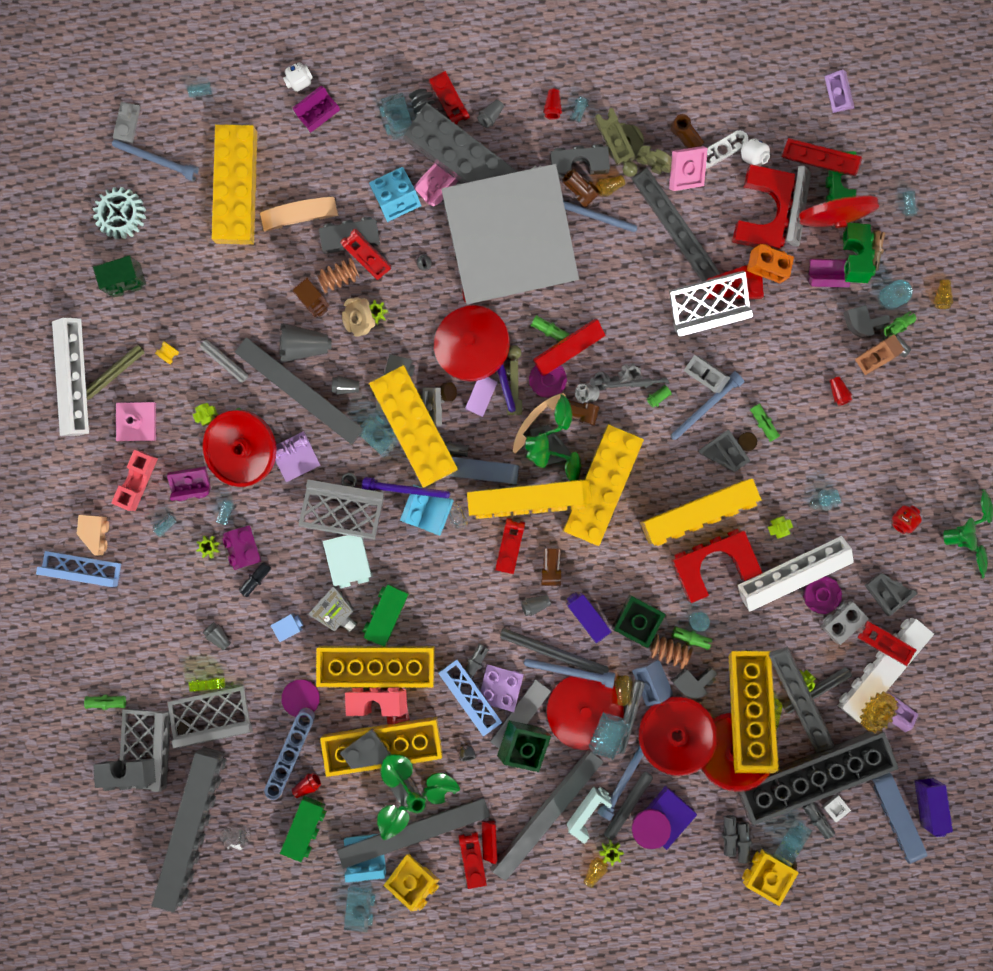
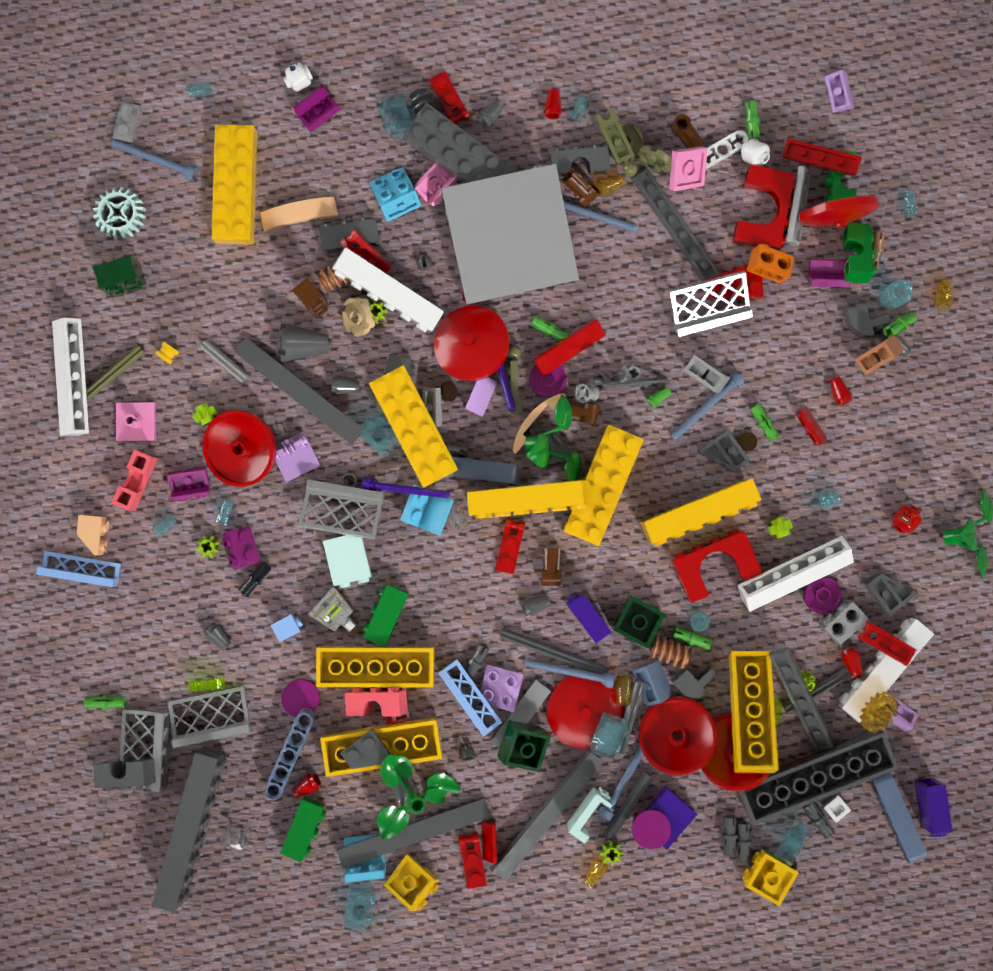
(388, 290): none -> white brick
(752, 120): none -> bright green pin
(811, 426): none -> red slope
(852, 661): none -> red cone

